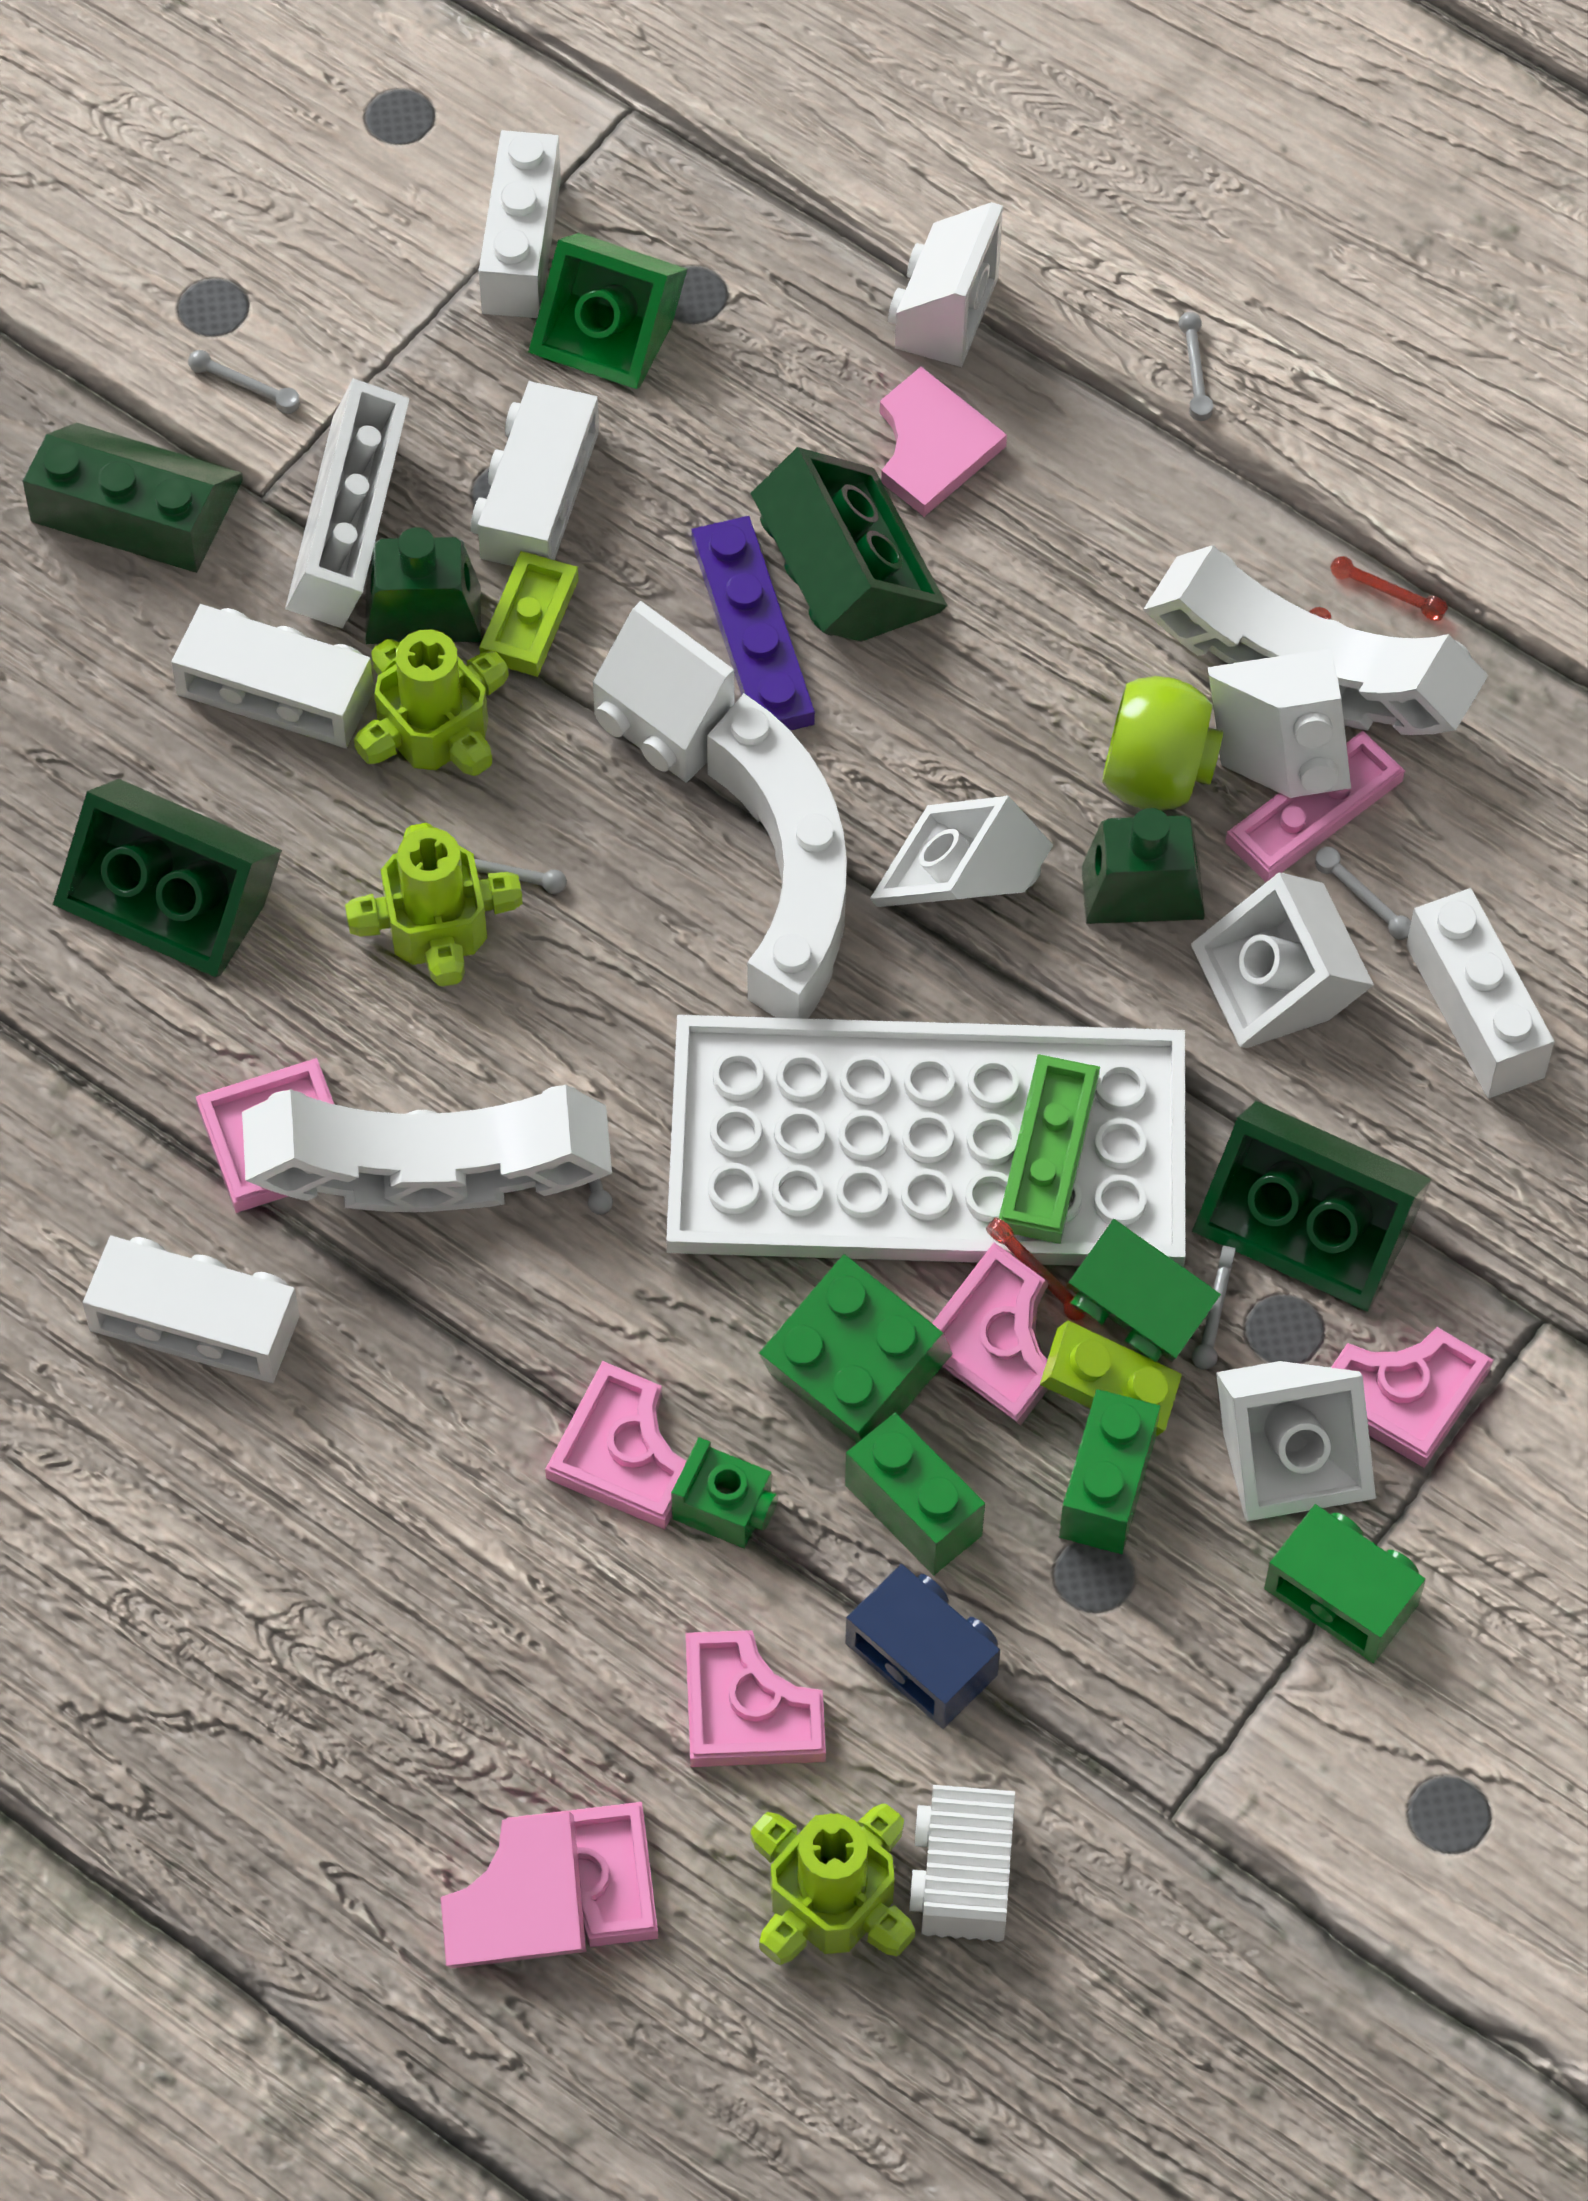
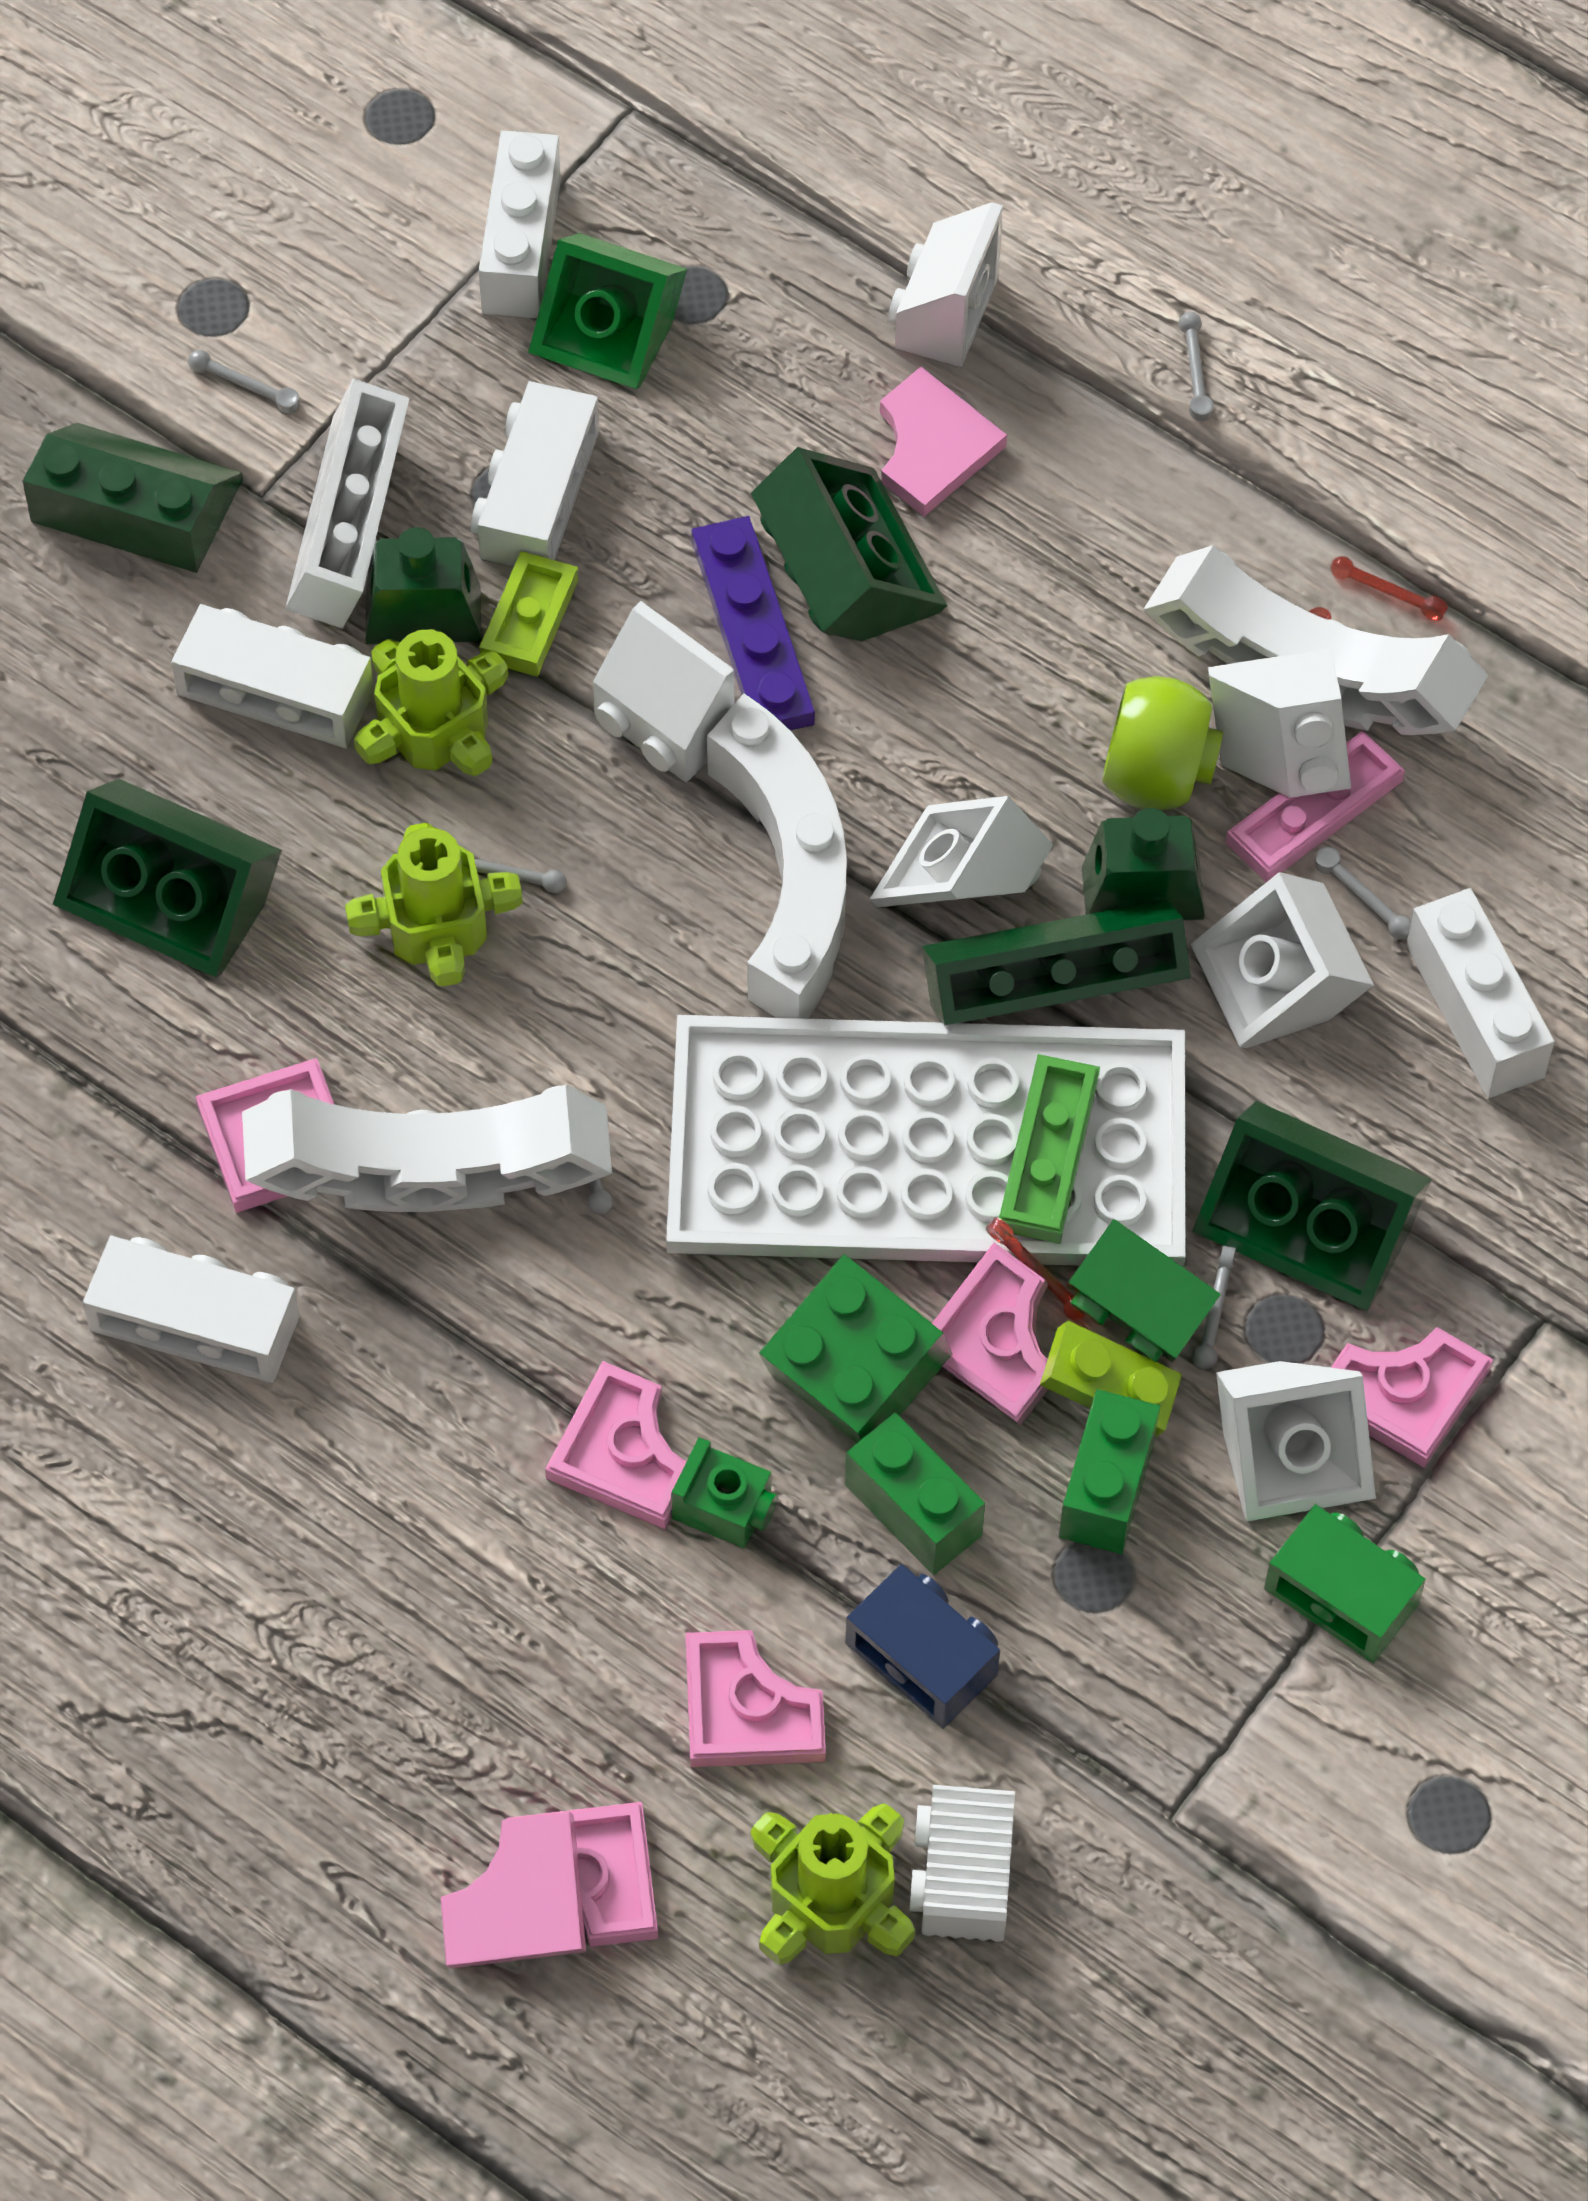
(1056, 962): none -> dark green brick

